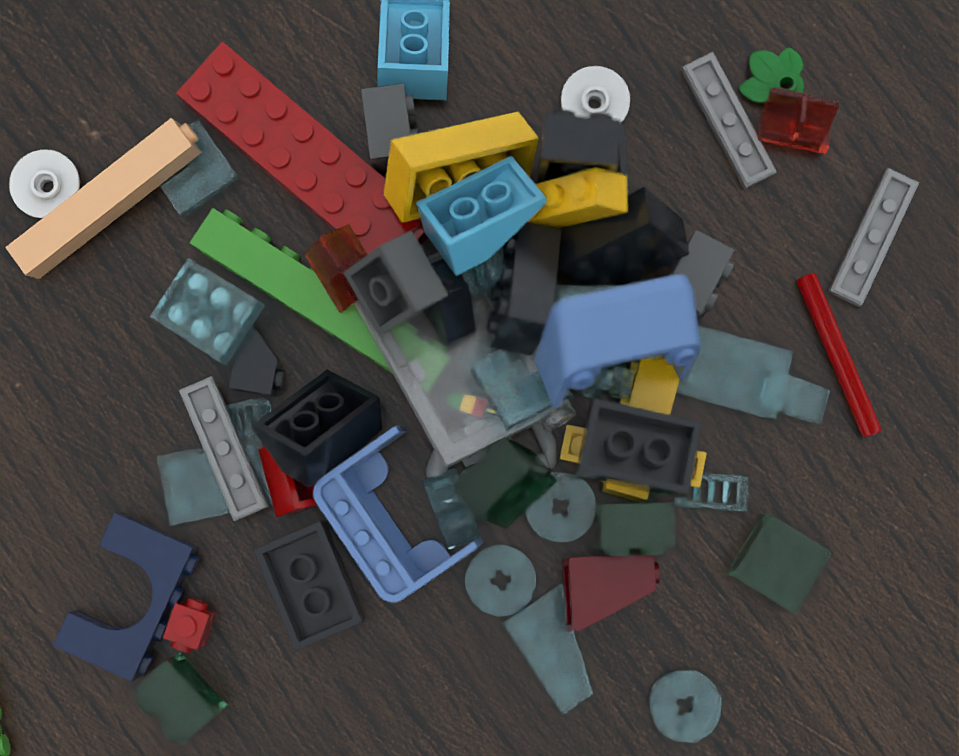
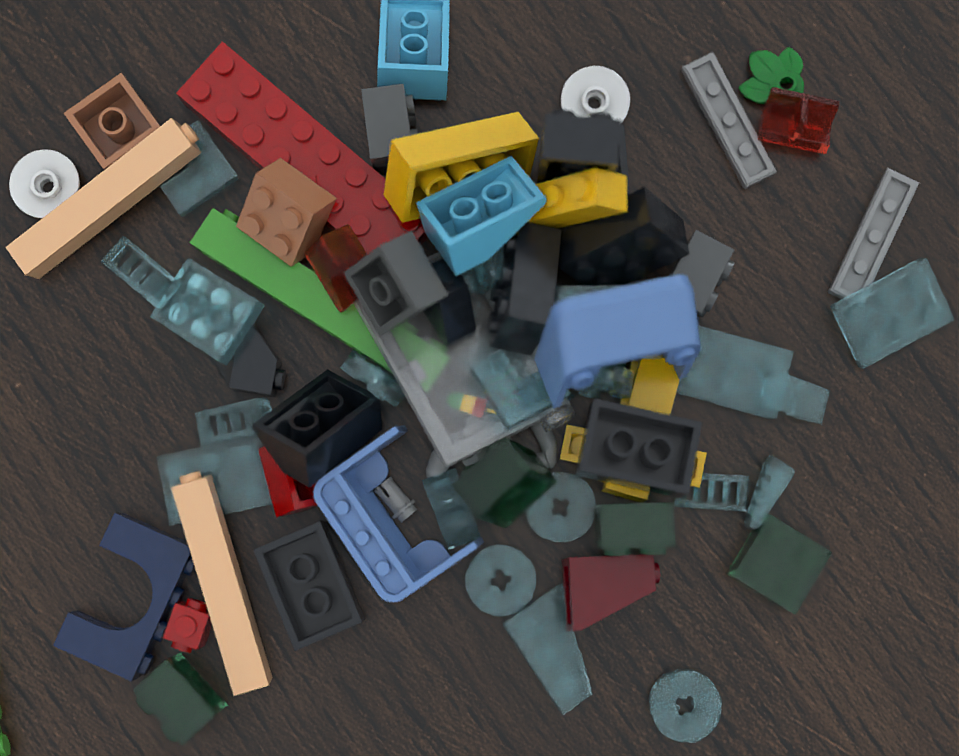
(112, 120): none -> nougat brick
(153, 286): none -> clear light blue slope
(221, 583): none -> light nougat brick
(223, 448): light grey tile -> none
(285, 211): none -> nougat brick
(378, 380): none -> clear light blue plate
(395, 499): none -> light grey pin
(770, 485): none -> clear light blue slope
(839, 355): red axle -> none
(892, 312): none -> clear light blue plate

